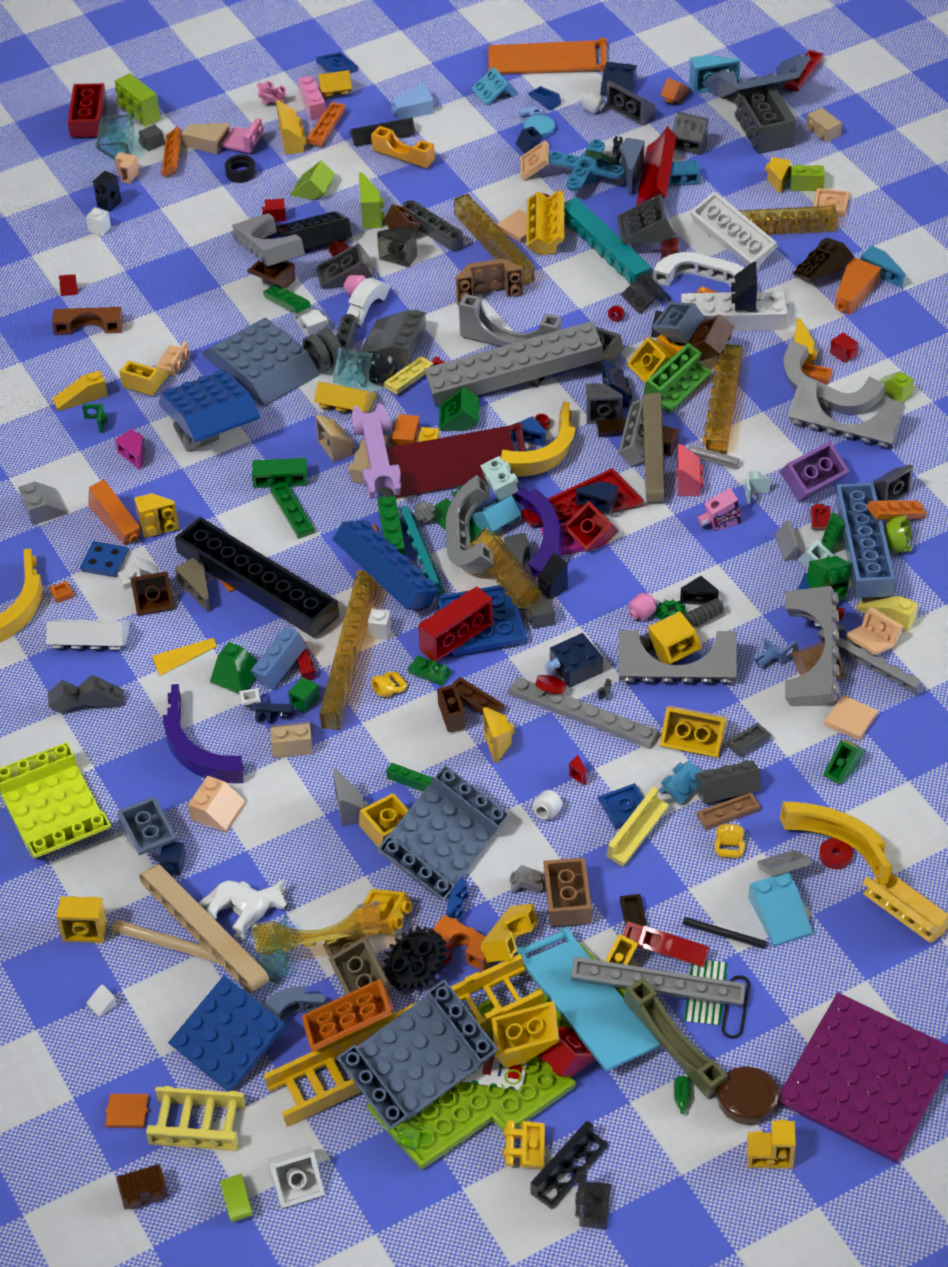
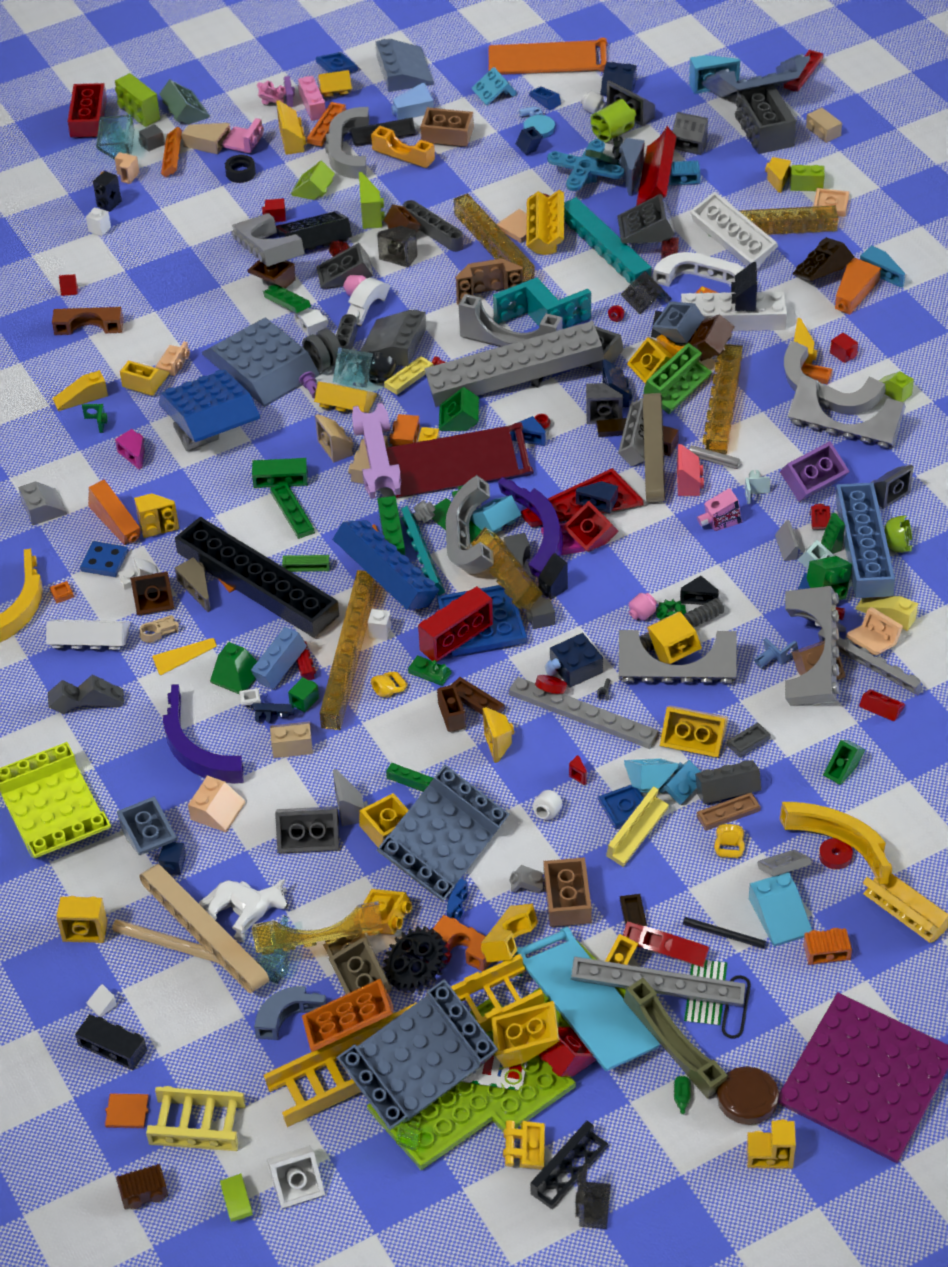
(111, 1041): none -> black brick
(160, 627): none -> tan piece
(183, 103): none -> sand green slope
(227, 1034): blue plate -> none
(290, 91): none -> medium lavender plate
(306, 563): none -> bright green piece
(307, 829): none -> flat silver slope
(309, 382): none -> medium lavender pin
(341, 163): none -> light grey arch
(402, 65): none -> sand blue slope
(447, 126): none -> medium nougat brick
(499, 477): light aqua brick -> none
(534, 160): light nougat tile -> none
(537, 300): none -> teal bracket
(545, 458): yellow arch -> none
(612, 120): none -> lime cylinder
(649, 772): none -> medium azure slope
(674, 91): orange slope -> none
(827, 946): none -> orange brick
(851, 717): light nougat tile -> none
(881, 705): none -> red slope
(891, 509): orange plate -> none

